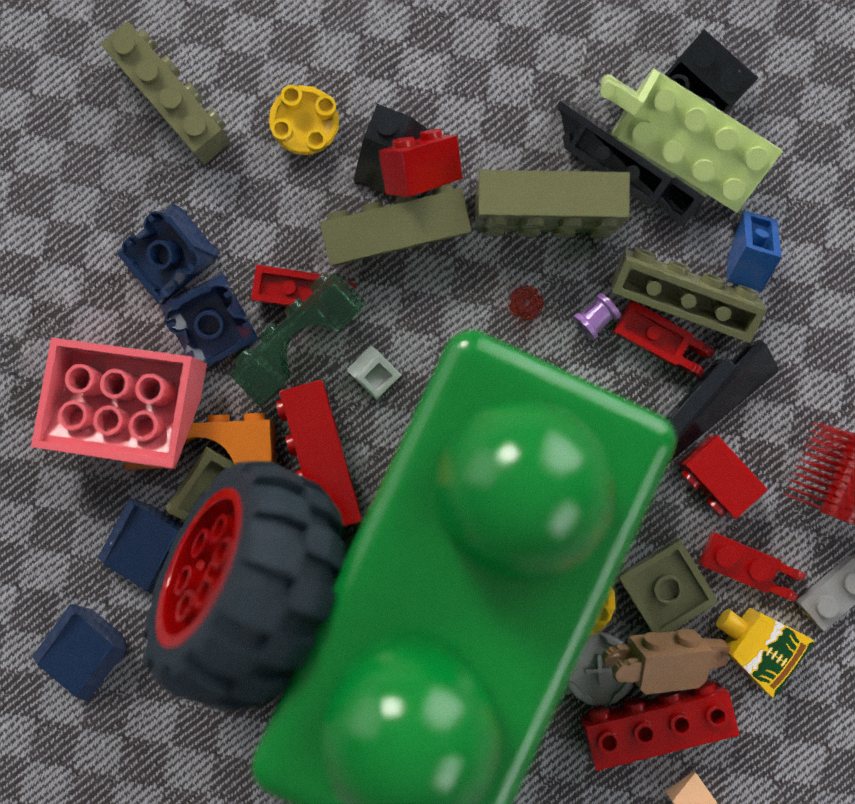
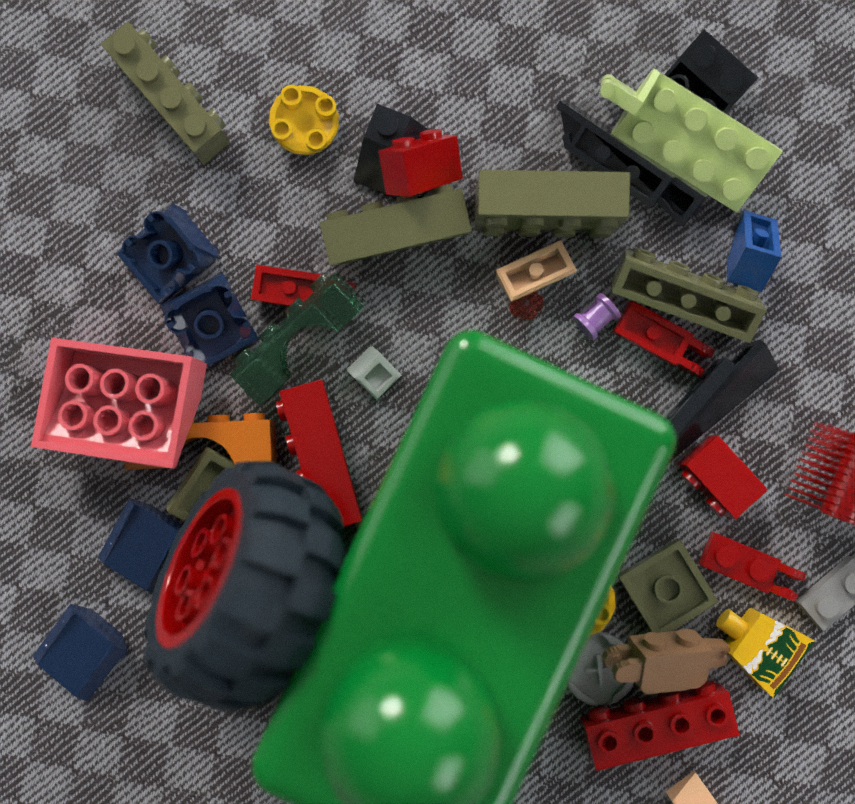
(535, 271): none -> light nougat slope

